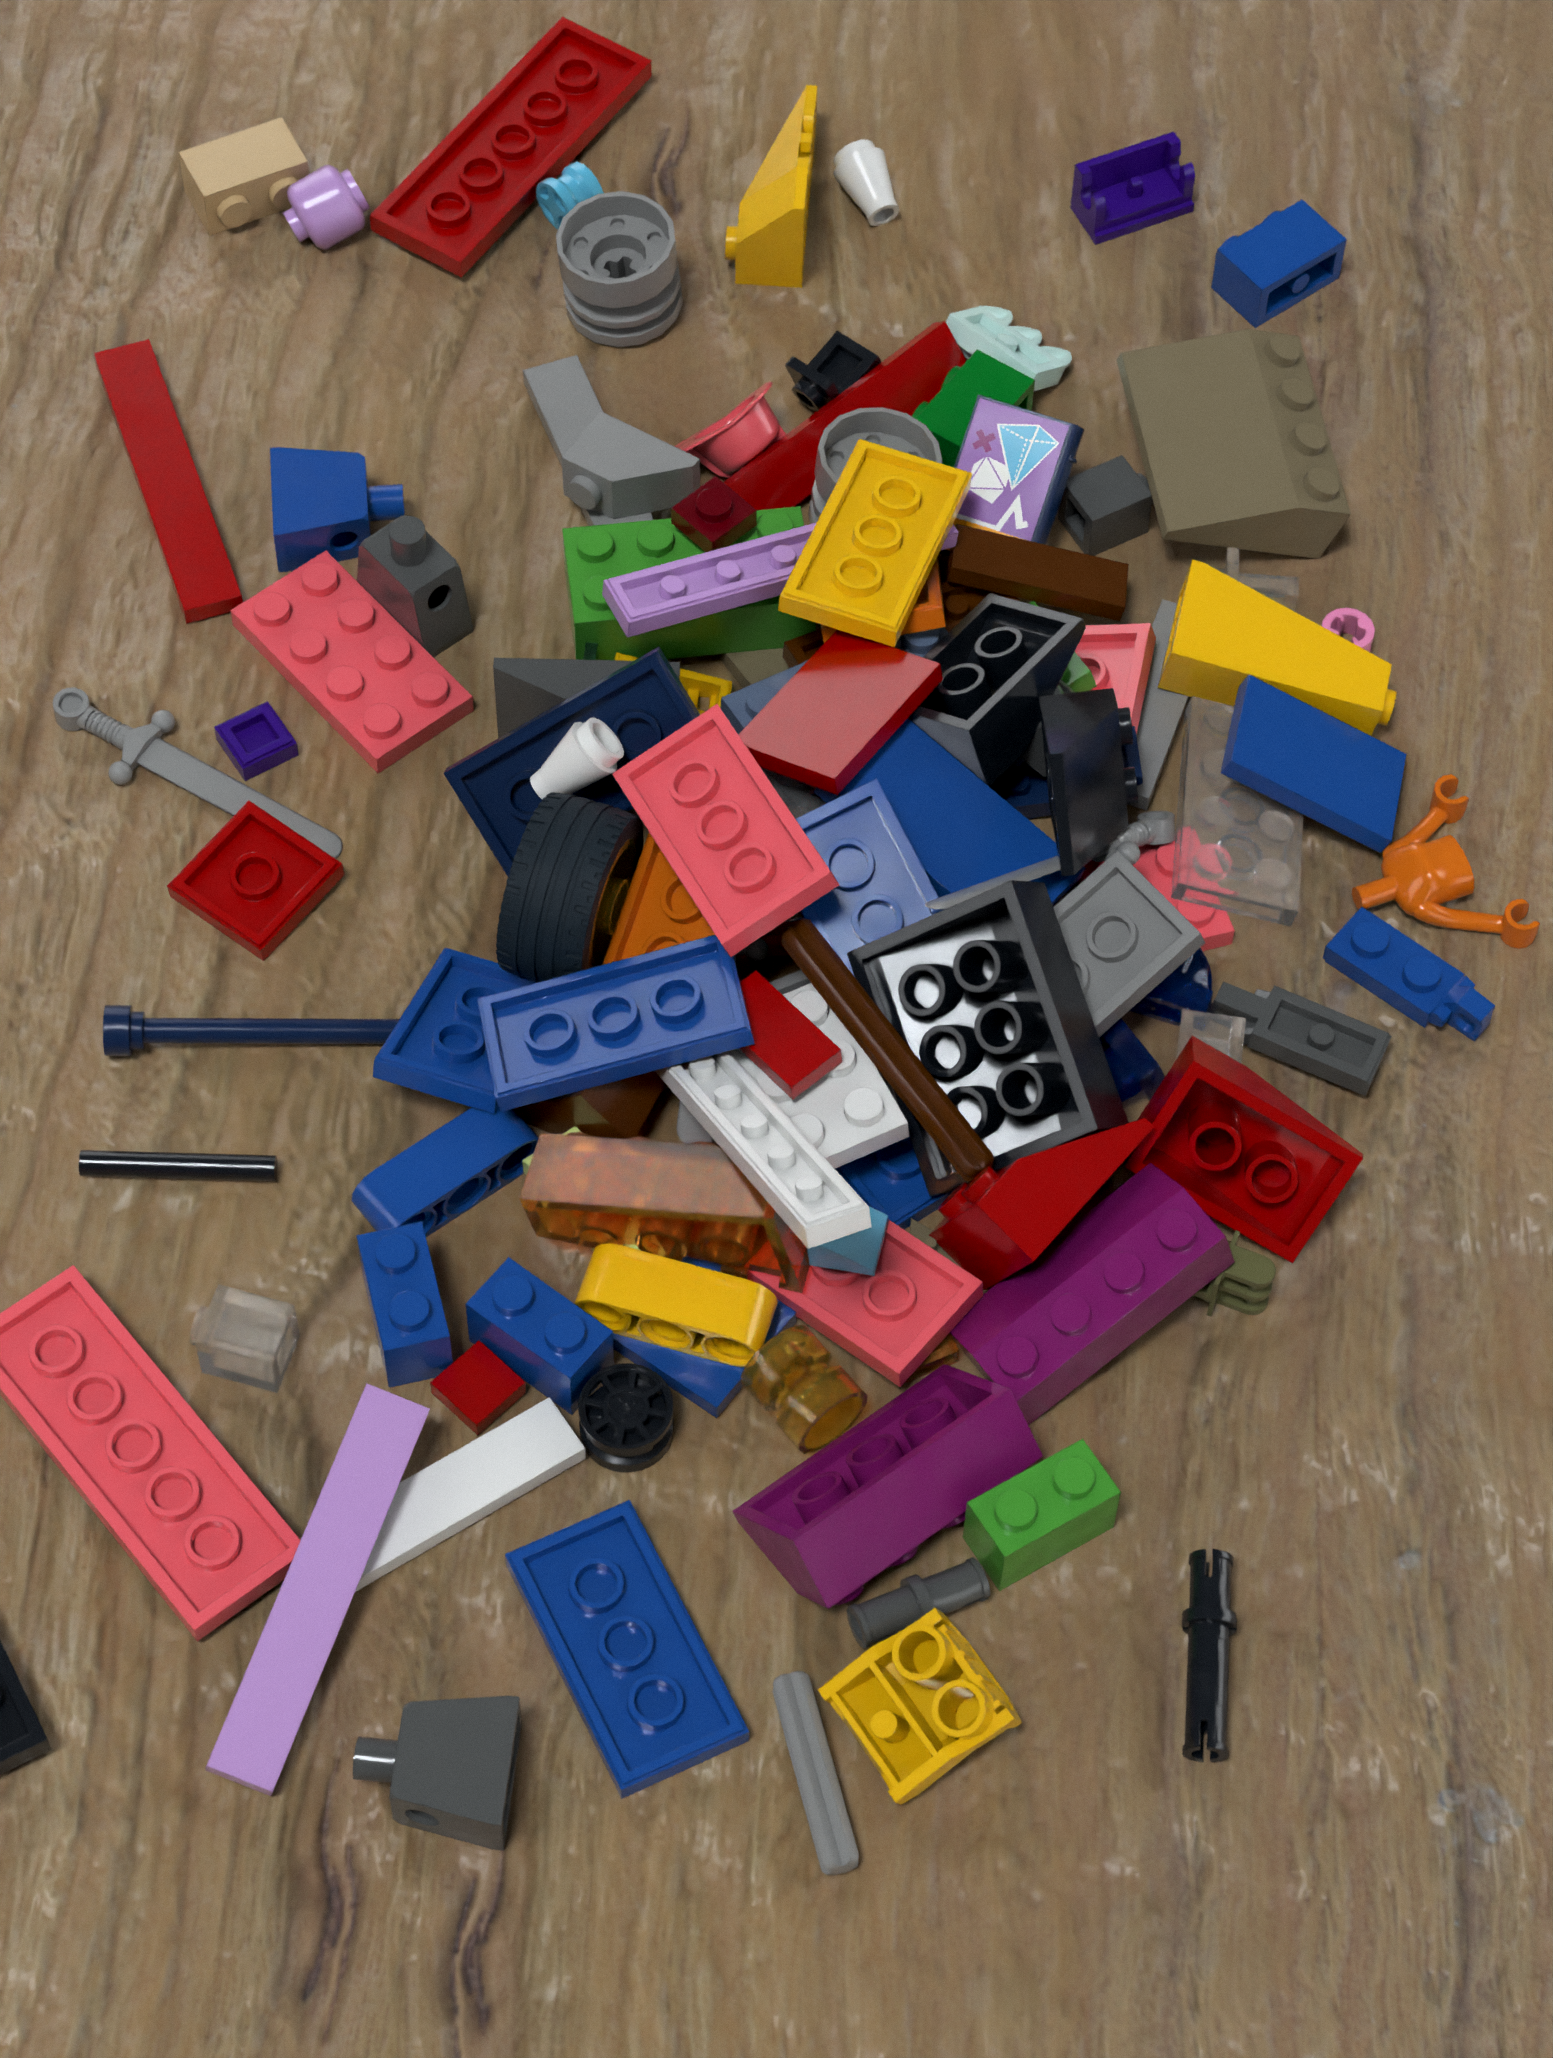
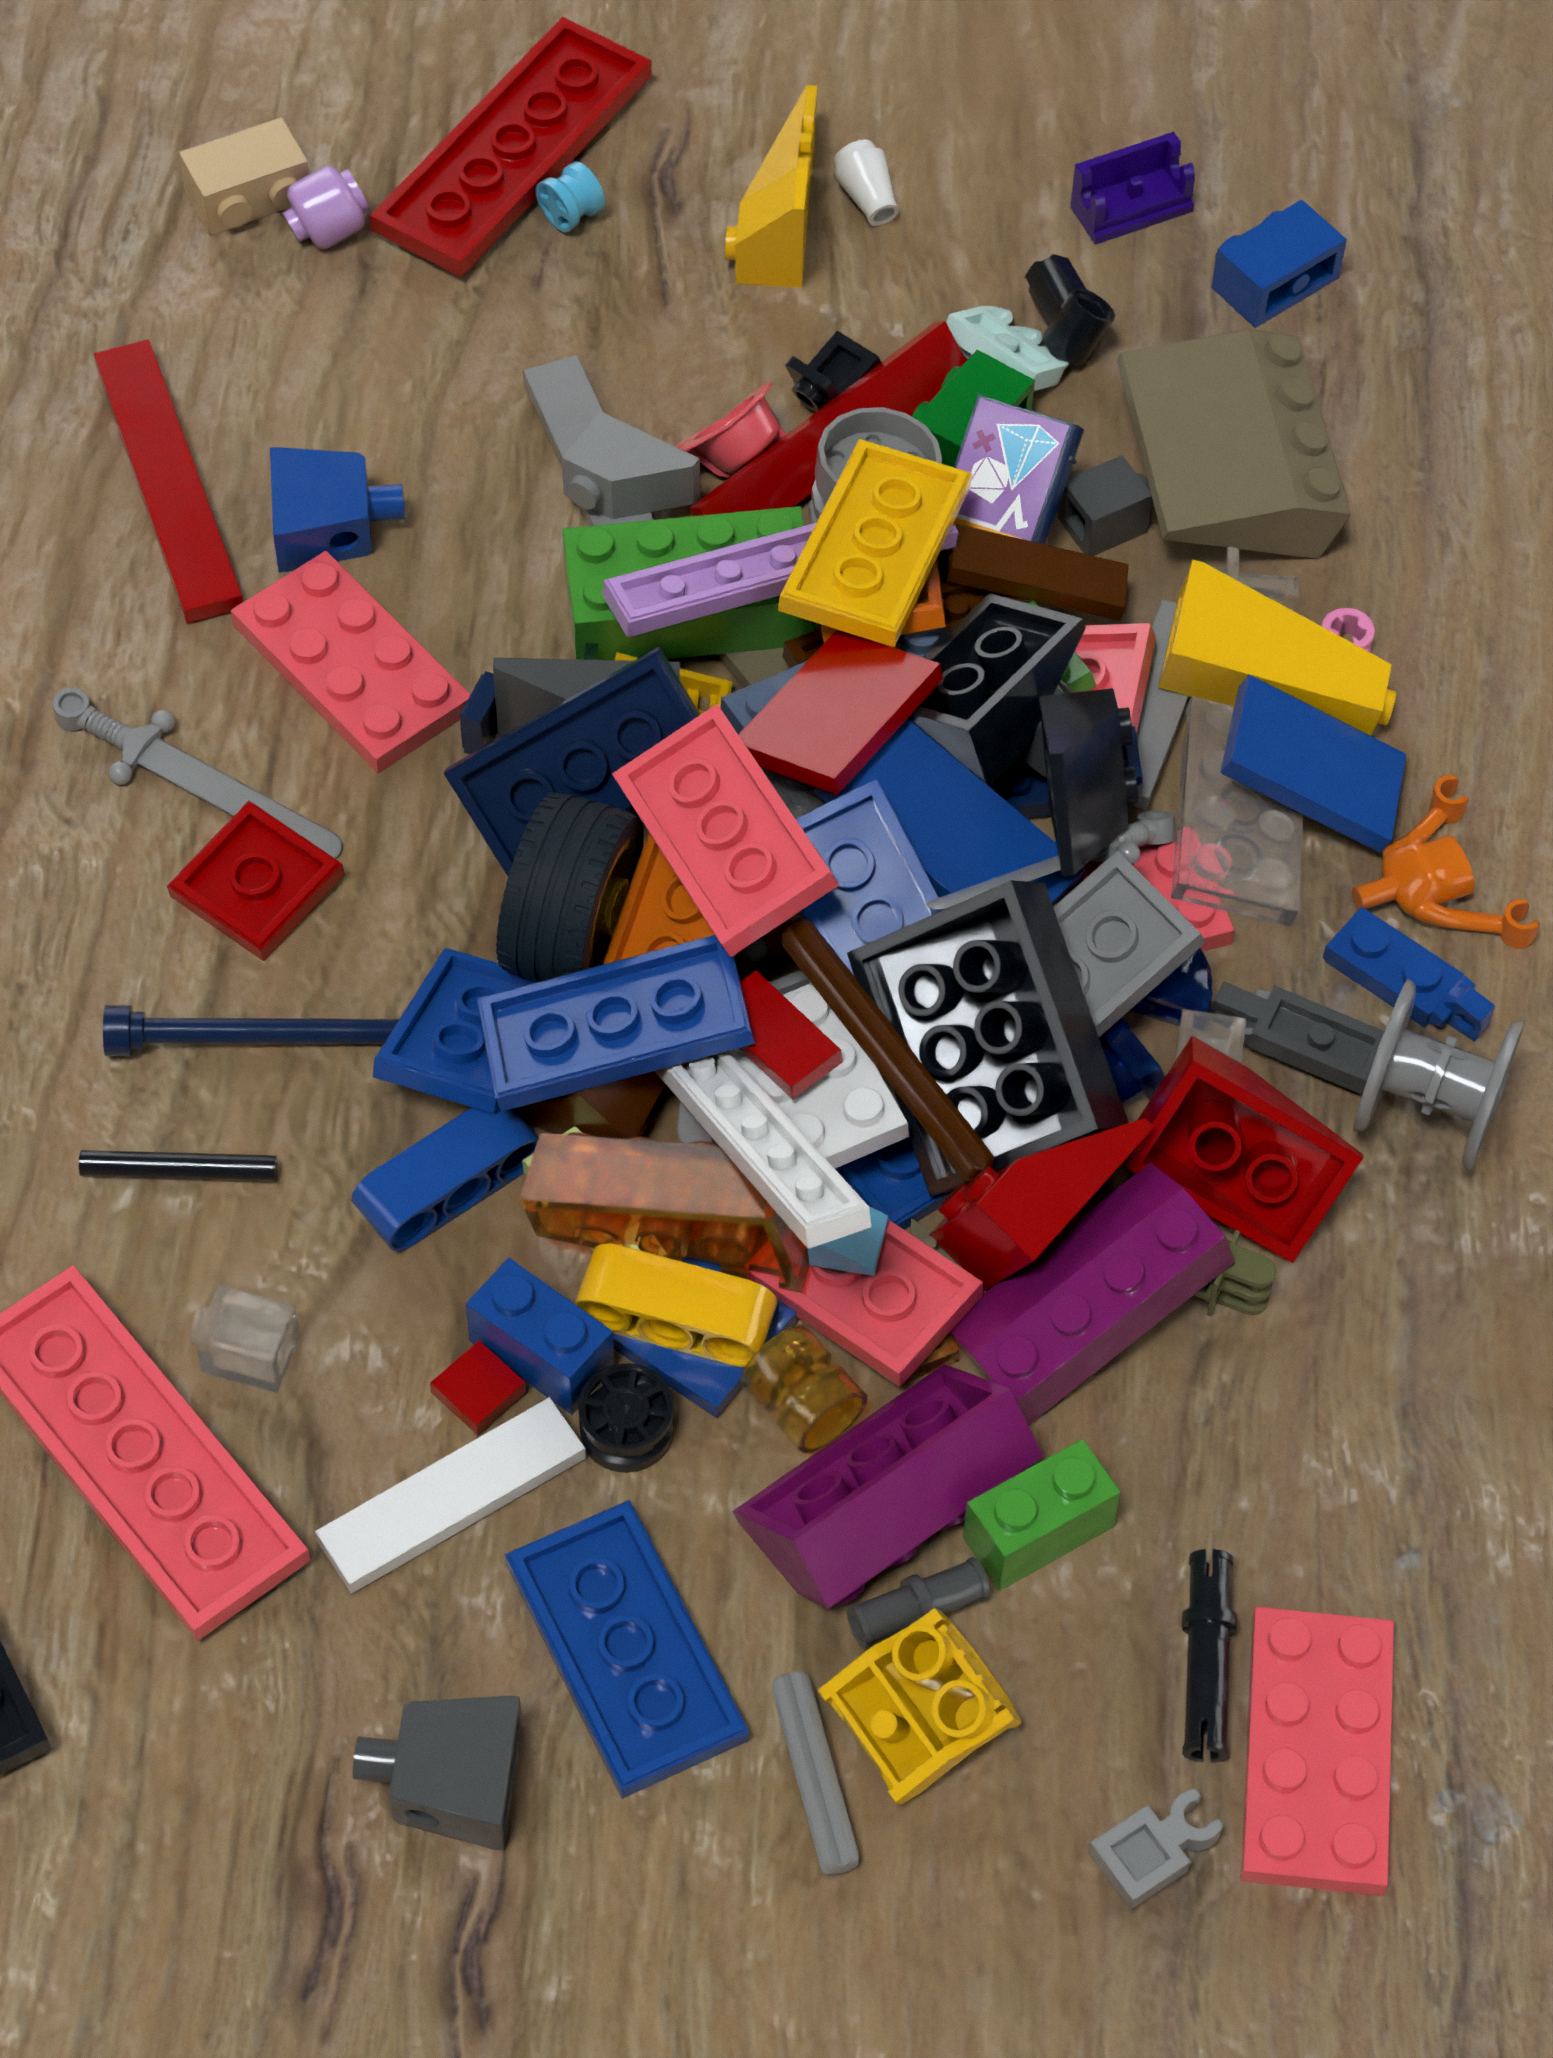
(256, 741): dark purple tile -> none
(317, 1590): lavender tile -> none
(405, 1303): blue brick -> none
(406, 572): dark grey torso -> none
(479, 715): none -> dark blue tile
(581, 758): white cone -> none
(619, 268): light grey wheel -> none
(713, 515): dark red plate -> none
(1073, 313): none -> black piece
(1148, 1853): none -> light grey plate
(1318, 1751): none -> coral plate
(1437, 1075): none -> light grey piece

